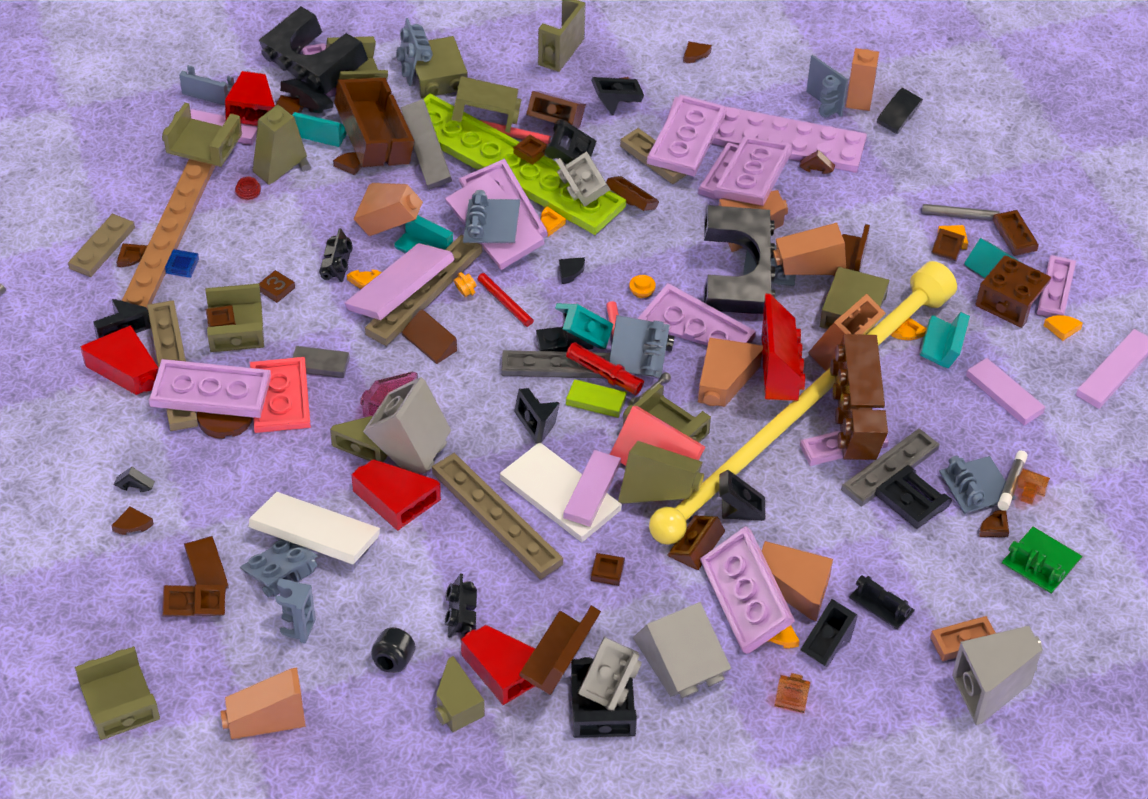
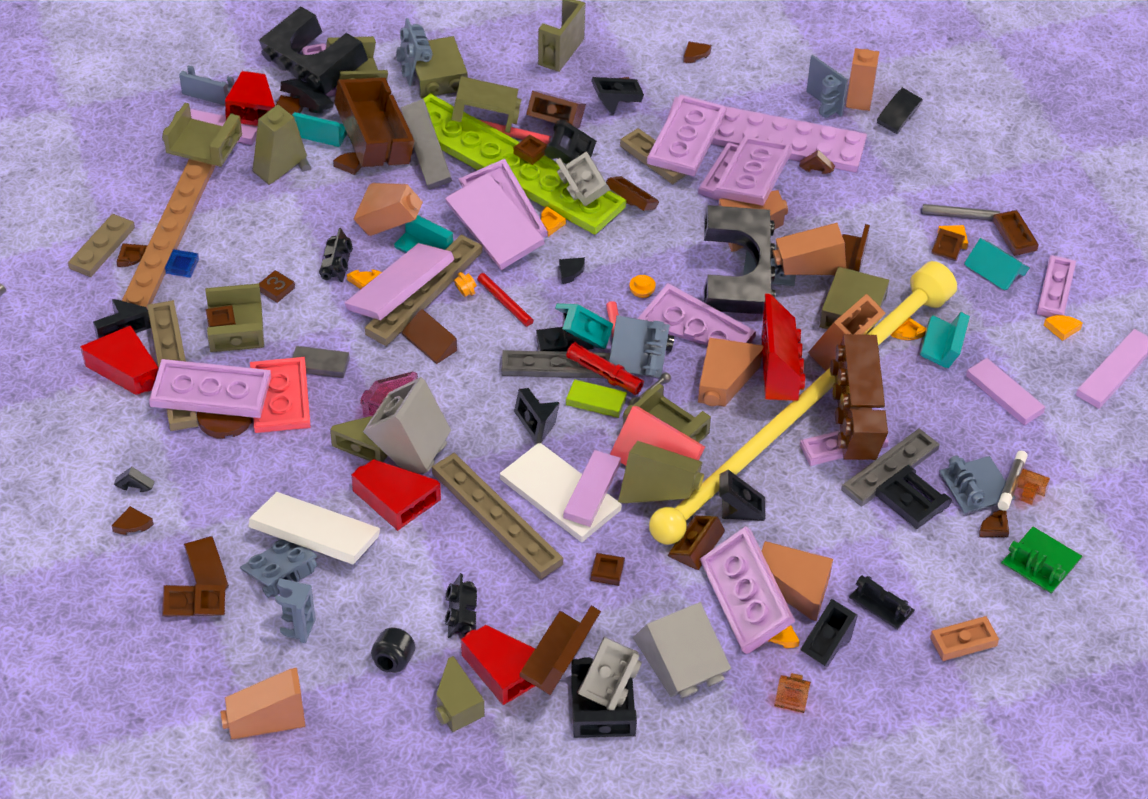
(116, 693): olive panel -> none
(247, 188): clear red plate -> none
(491, 219): sand blue hinge -> none
(995, 669): light grey slope -> none
(1011, 290): reddish brown bracket -> none

